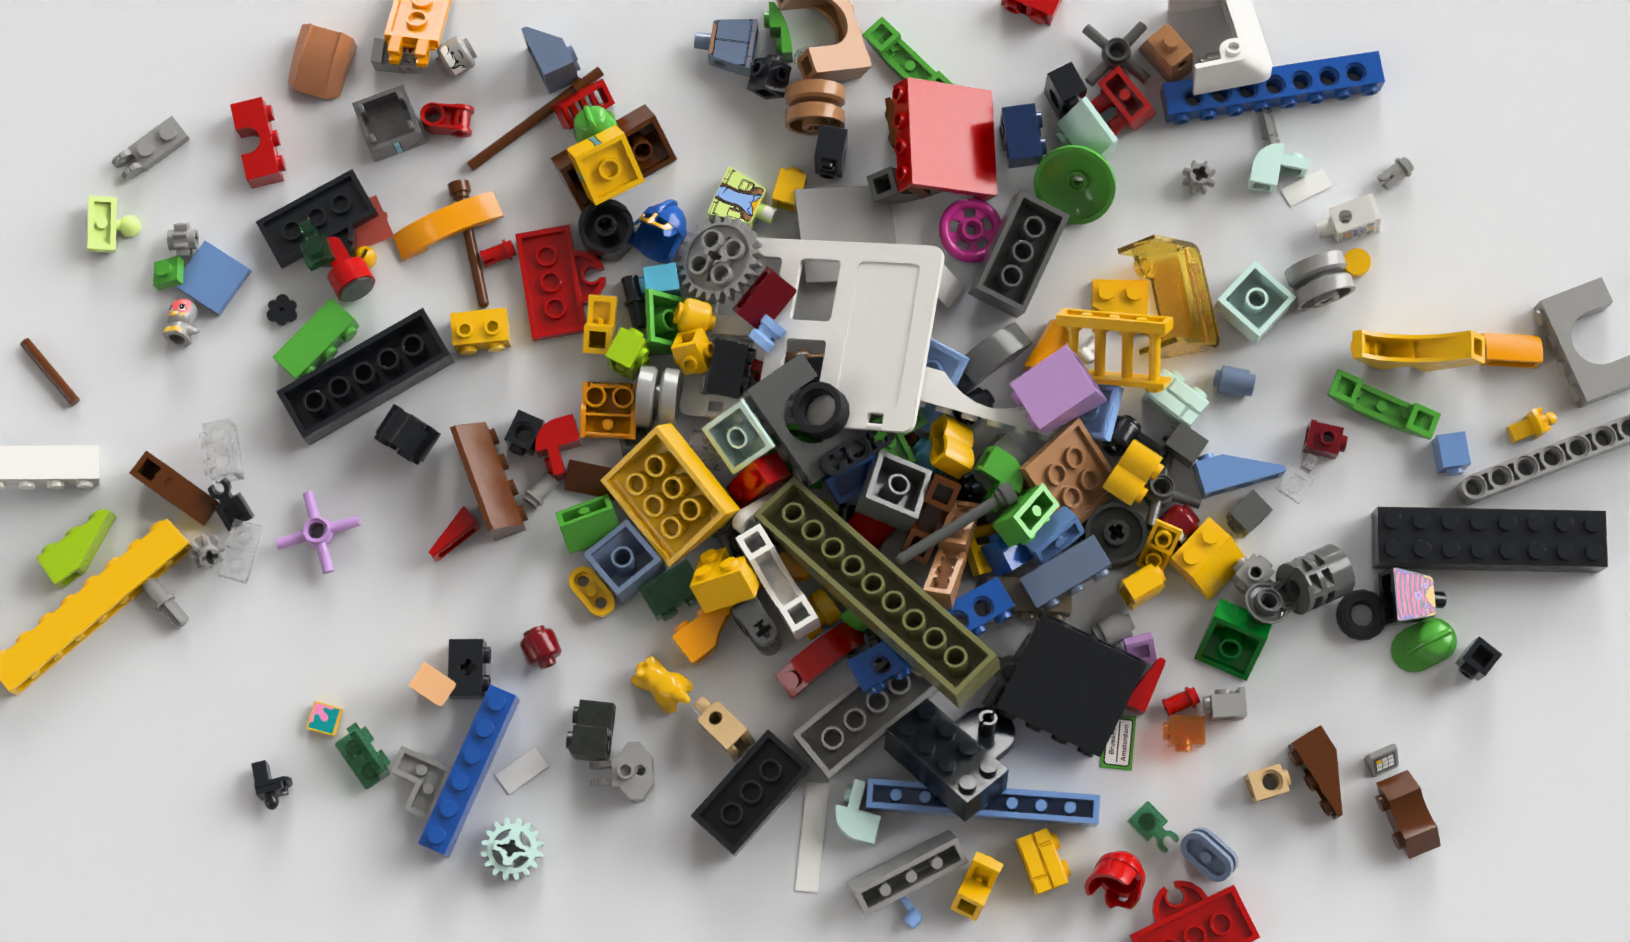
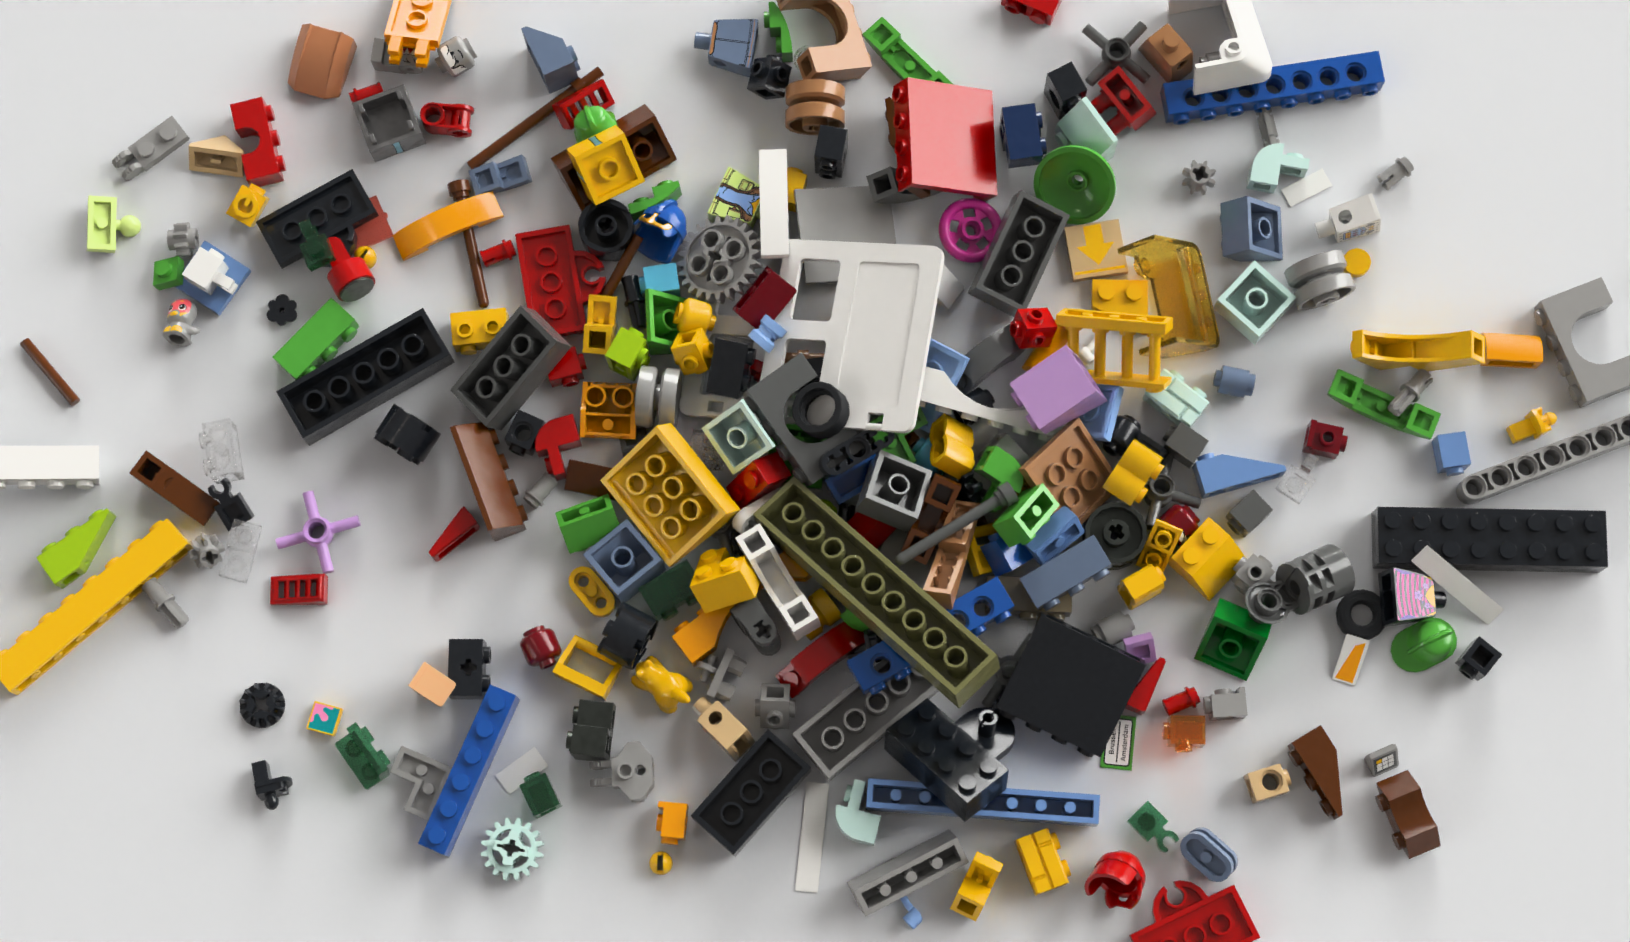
(208, 271): none -> white brick
(216, 156): none -> tan slope
(248, 204): none -> yellow brick
(275, 704): none -> black gear
(321, 589): none -> red slope
(365, 92): none -> red pin
(500, 176): none -> sand blue slope
(510, 368): none -> dark grey brick
(540, 794): none -> clear green brick
(568, 369): none -> red brick
(581, 680): none -> yellow tile
(622, 265): none -> reddish brown bar
(627, 636): none -> black brick
(663, 191): none -> bright green slope
(667, 863): none -> yellow hinge
(672, 822): none -> light orange brick
(729, 663): none -> light grey hips
(773, 203): none -> white slope
(775, 706): none -> light grey brick
(1033, 328): none -> red brick
(1094, 250): none -> tan tile
(1251, 230): none -> sand blue slope
(1350, 659): none -> sticker
(1410, 392): none -> light grey axle
(1457, 584): none -> white sticker

